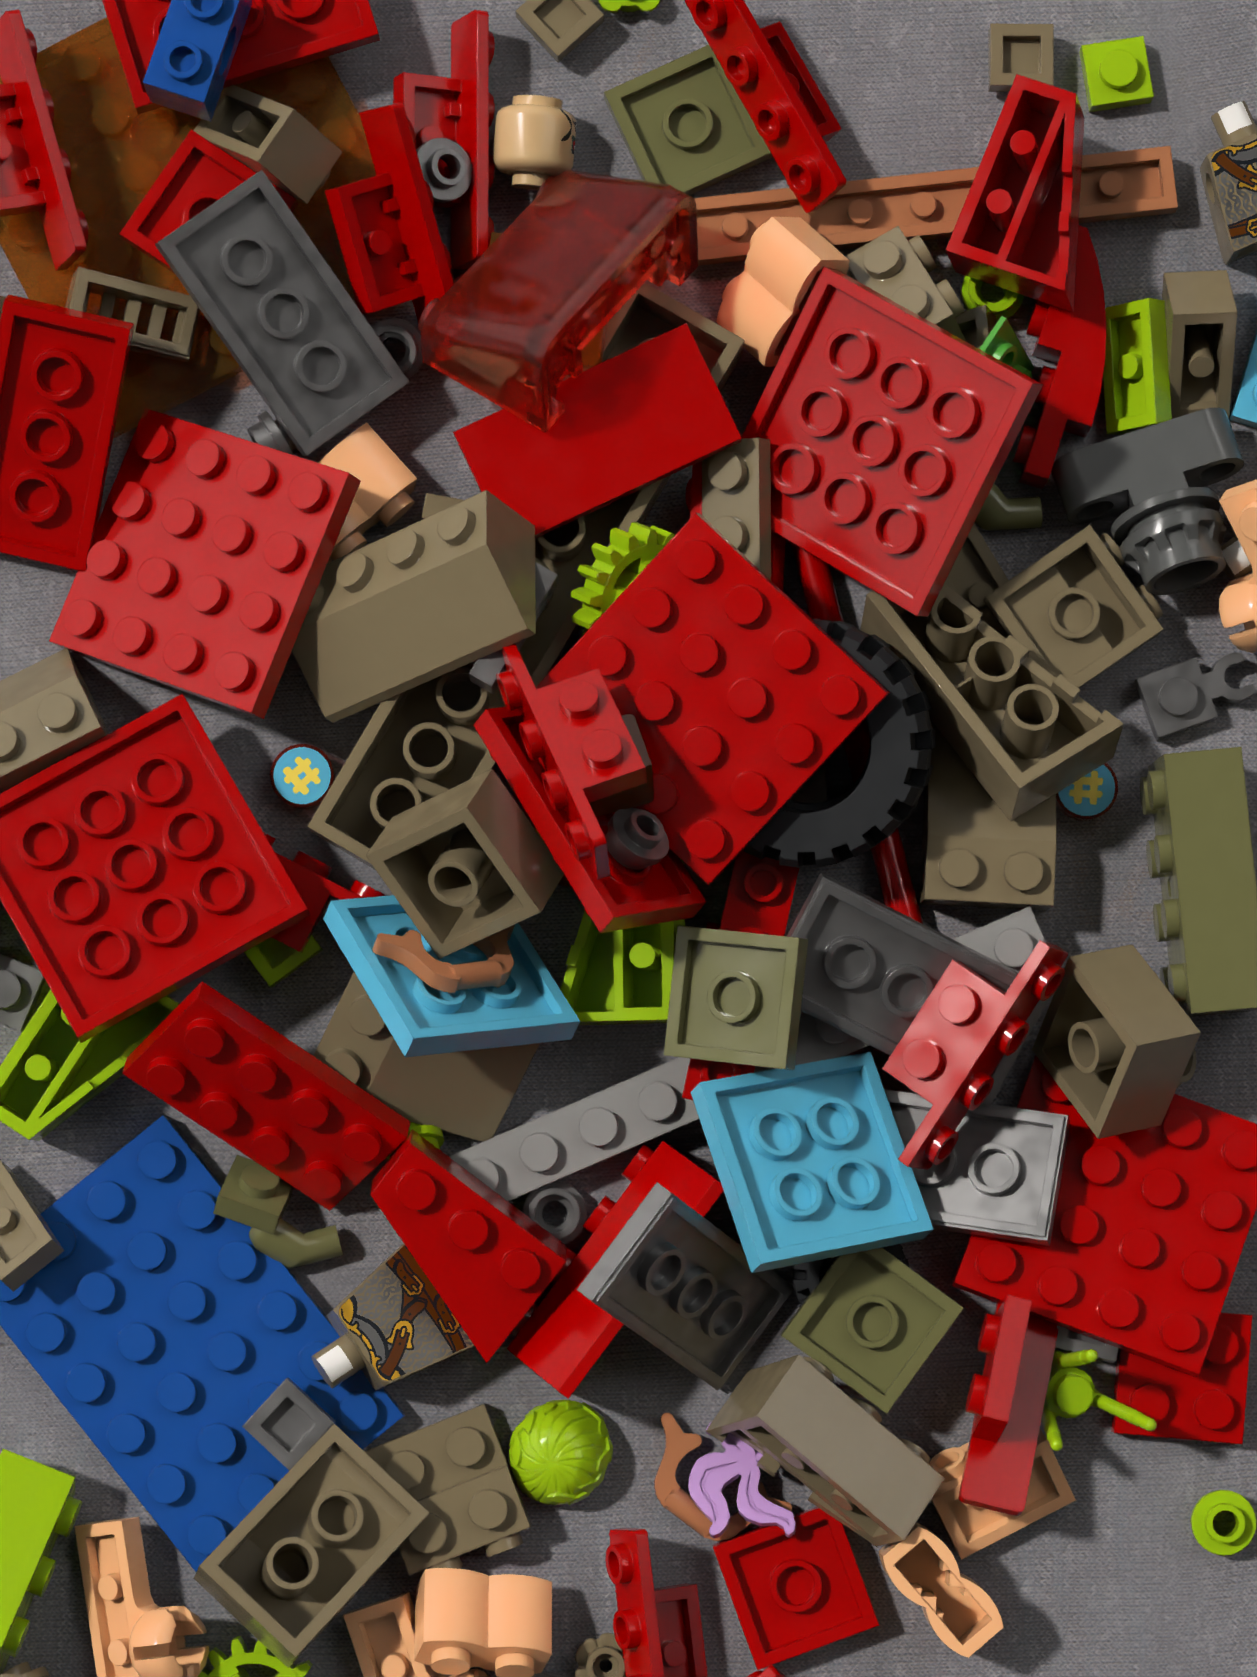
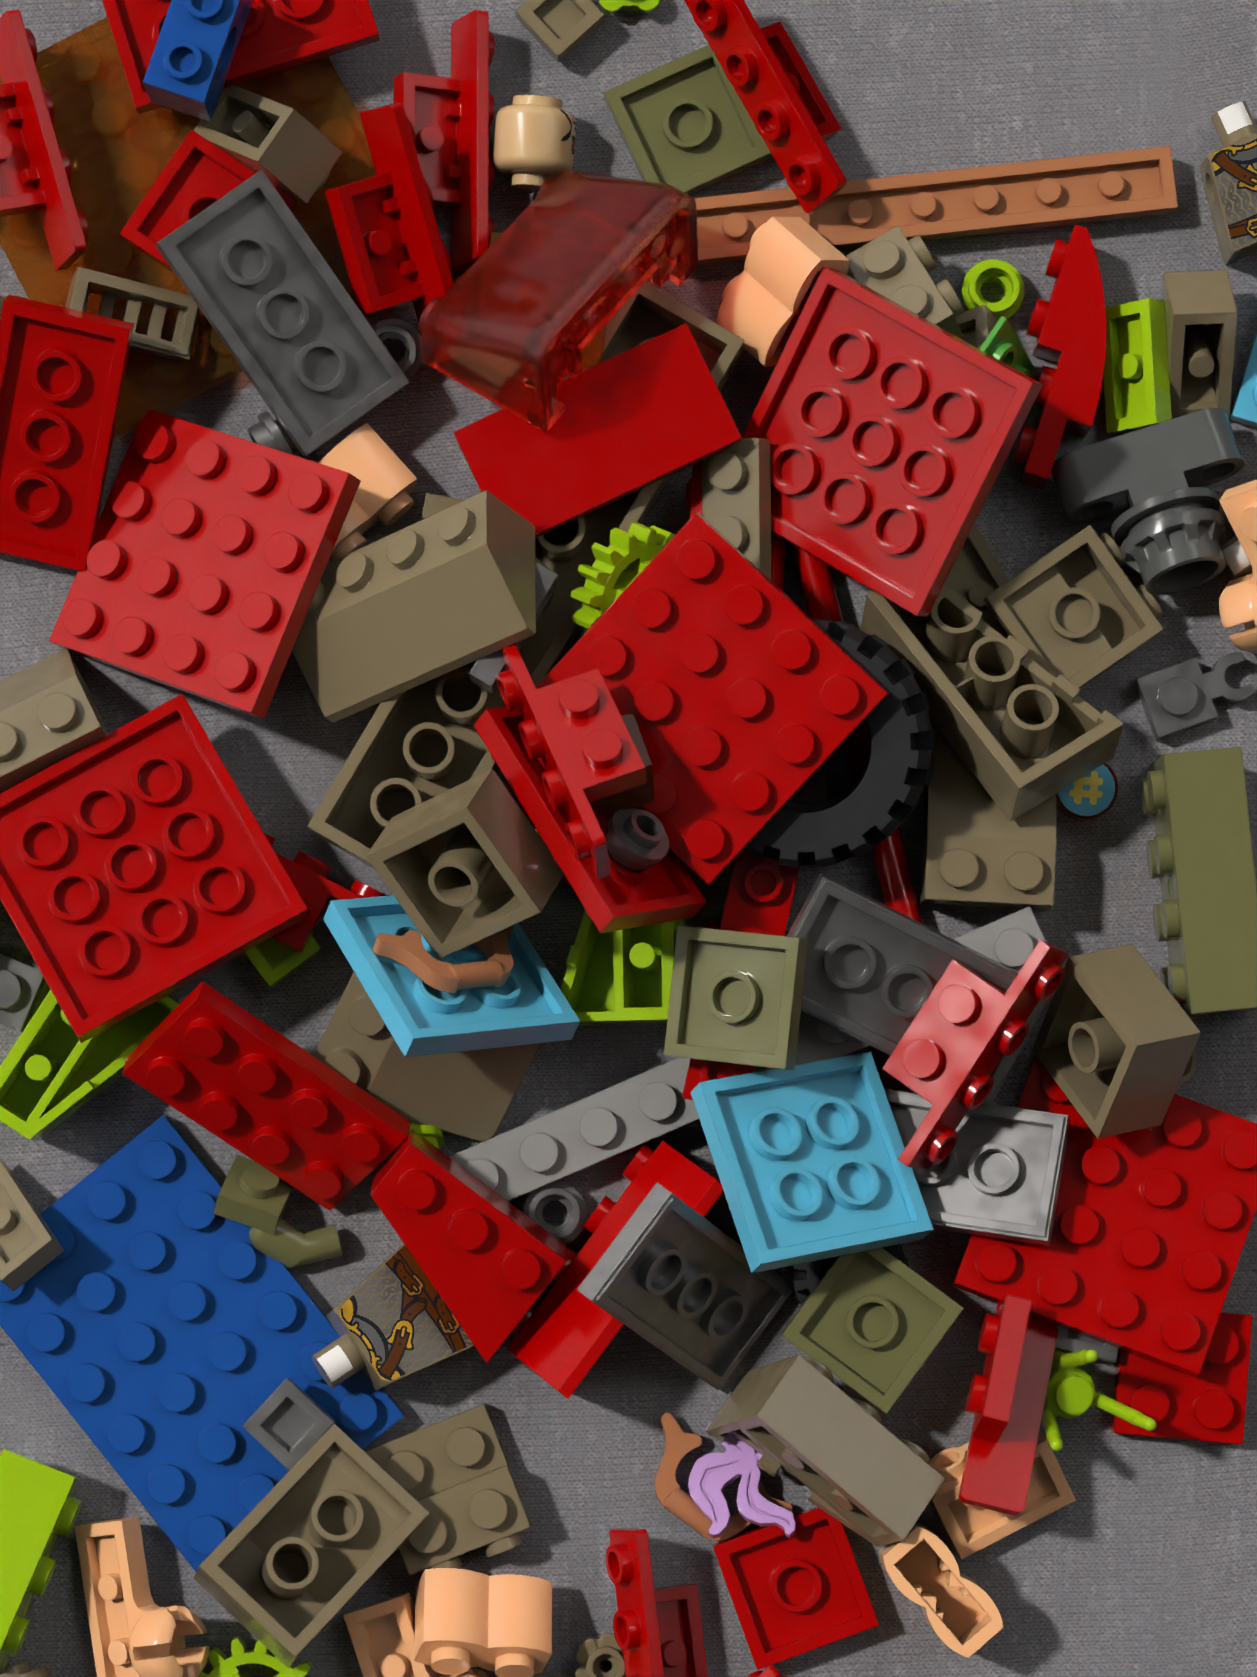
(302, 776): tile -> none
(458, 163): flat silver plate -> none
(560, 1452): lime hair -> none
(1009, 513): olive arm -> none
(1020, 51): dark tan plate -> none
(1026, 198): red wedge -> none
(1116, 74): lime plate -> none
(1206, 1510): lime plate -> none

